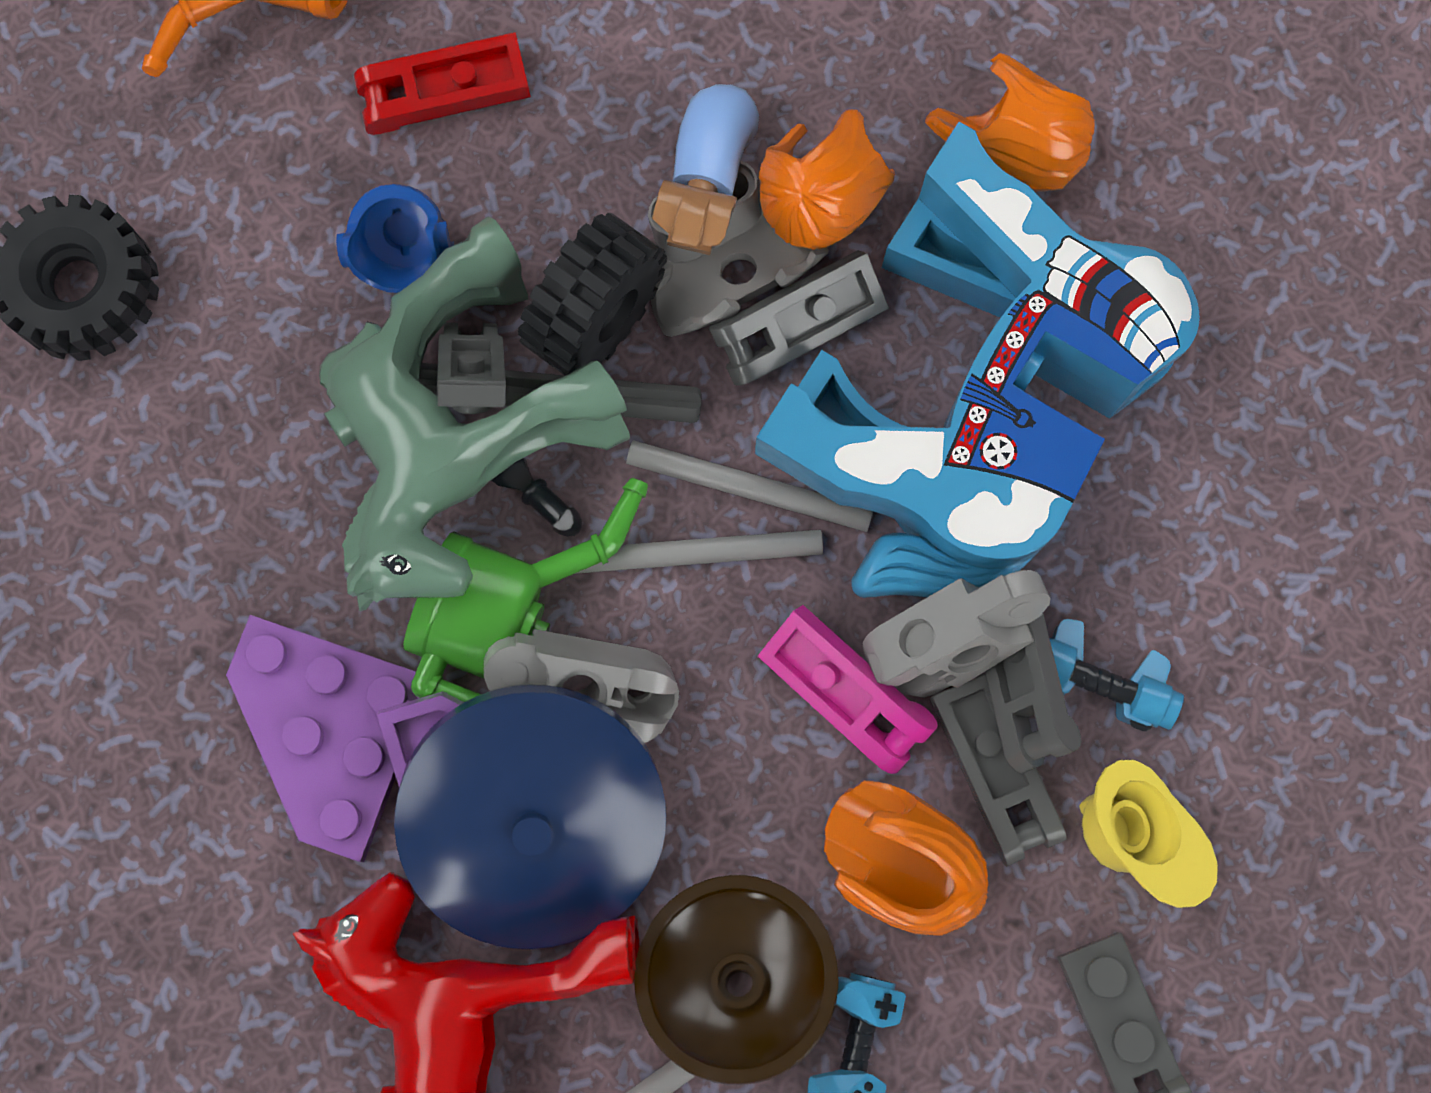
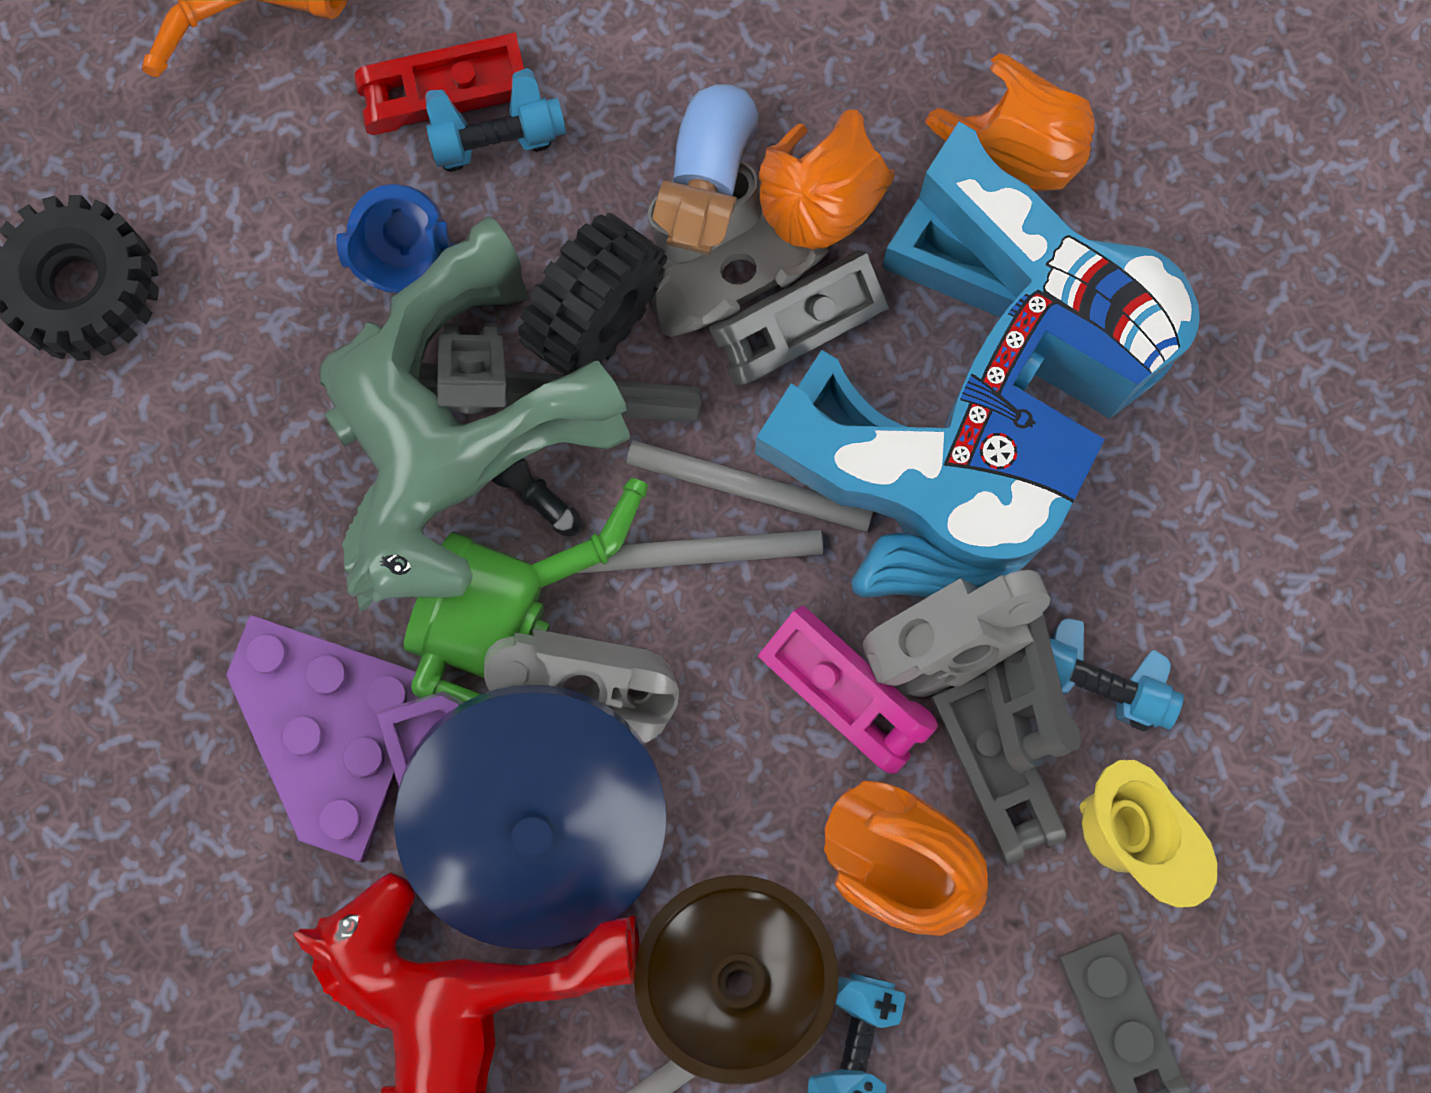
(530, 121): none -> dark azure piece

